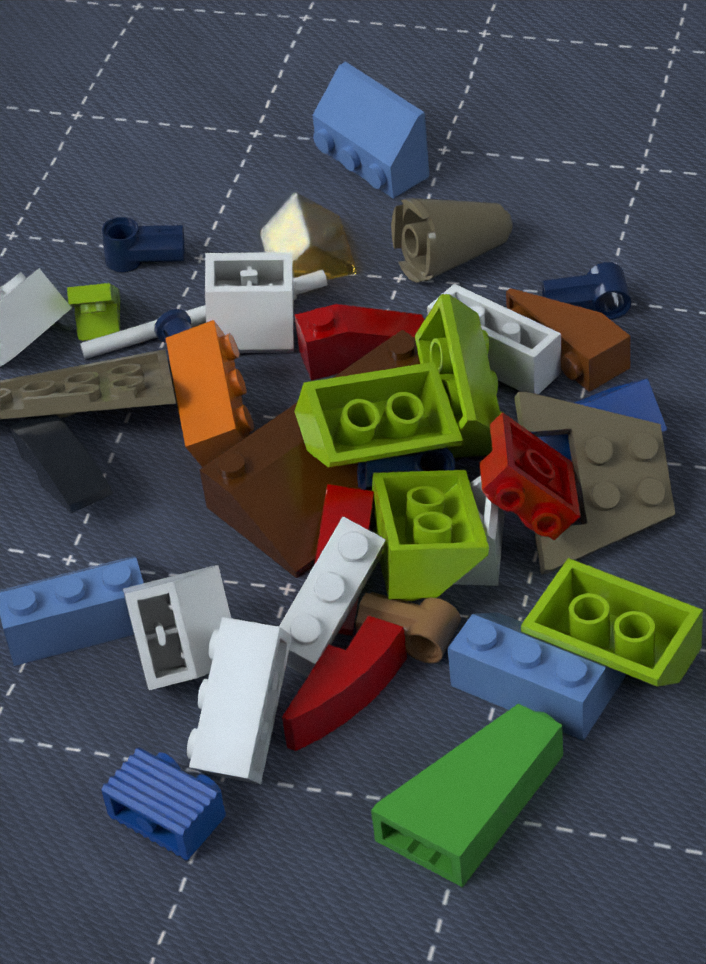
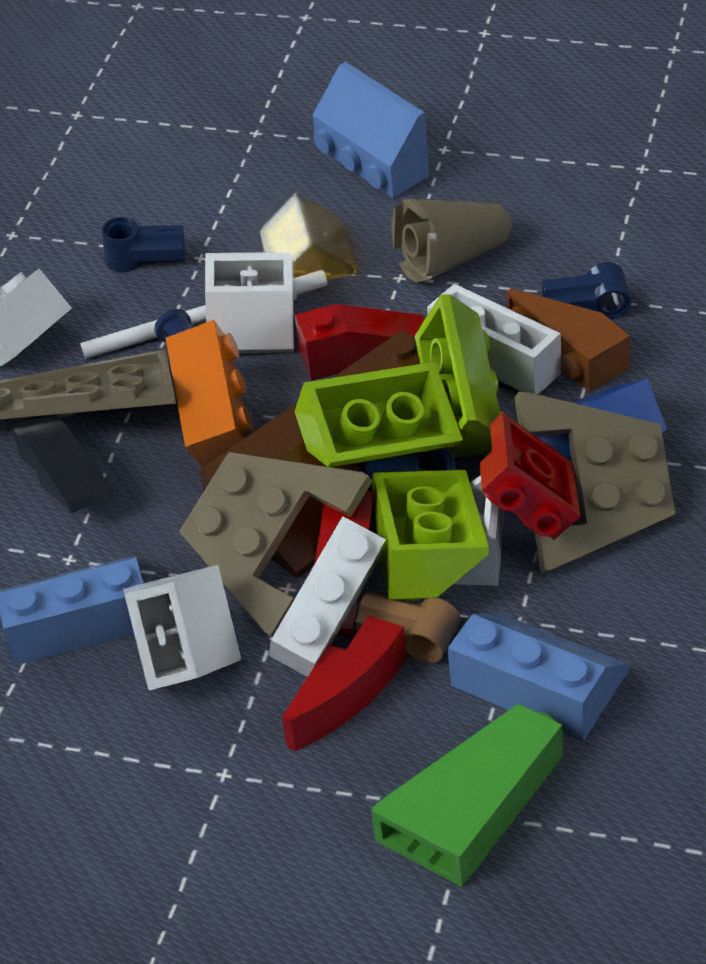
(95, 310): lime slope -> none
(164, 802): blue brick -> none
(239, 700): white brick -> none
(250, 512): none -> dark tan wing
(617, 624): lime slope -> none

